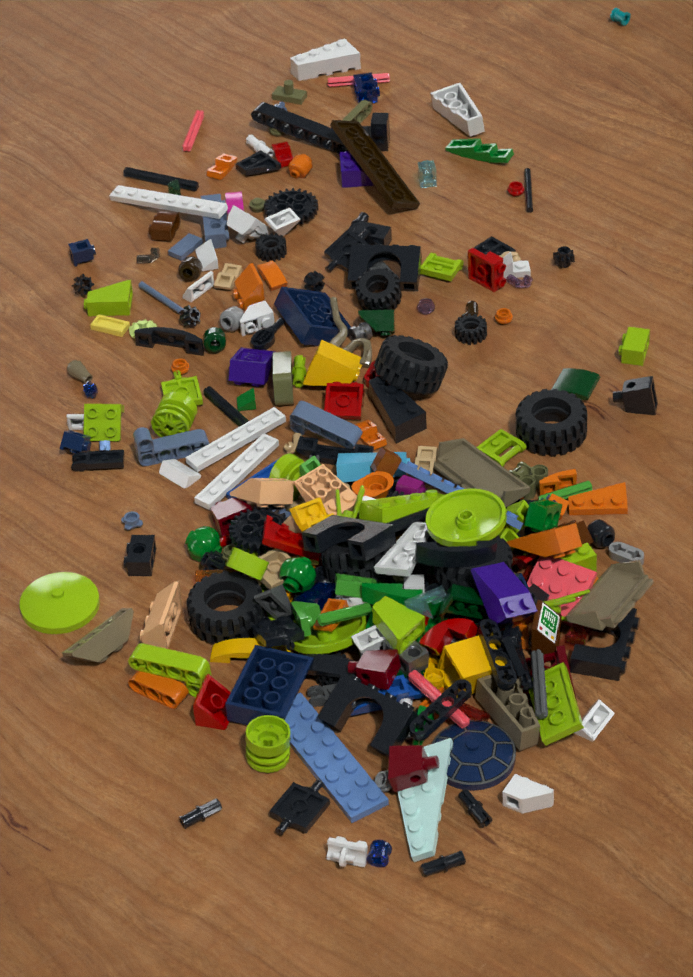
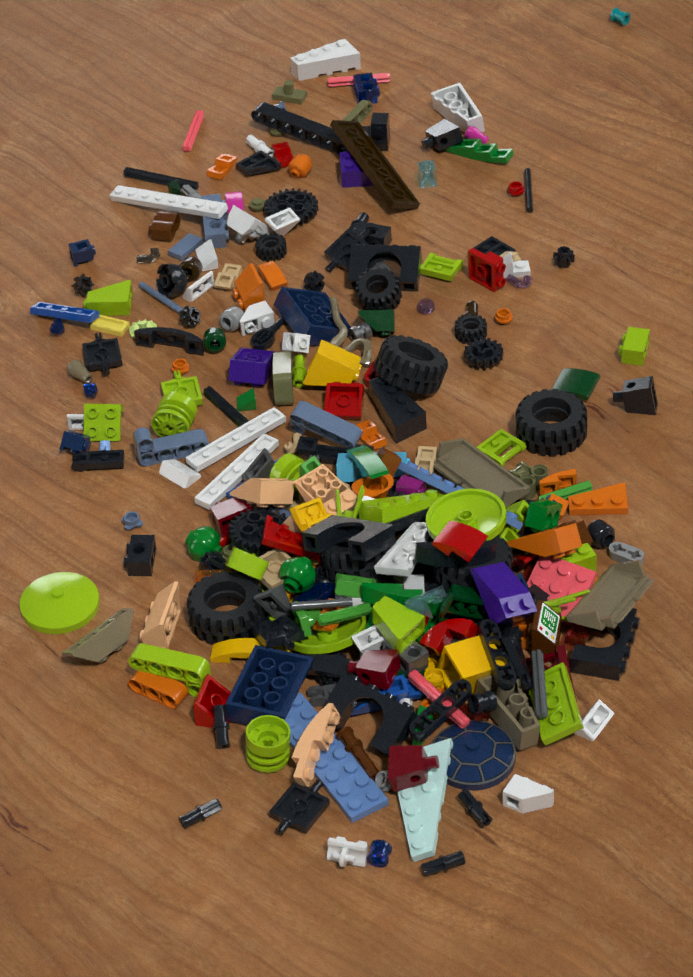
(57, 327): none -> clear blue arm
(64, 312): none -> blue tile
(102, 354): none -> black plate
(171, 280): none -> black cylinder
(190, 192): none -> light grey axle
(221, 726): none -> black pin
(260, 466): none -> flat silver slope
(295, 342): none -> white brick
(313, 740): none -> light nougat slope
(321, 604): none -> dark grey bar
(355, 747): none -> reddish brown pin
(368, 462): none -> green slope
(442, 136): none -> black torso
(460, 539): none -> red slope
(473, 133): none -> dark pink cone
(480, 702): none -> black wheel
(484, 353): none -> black gear

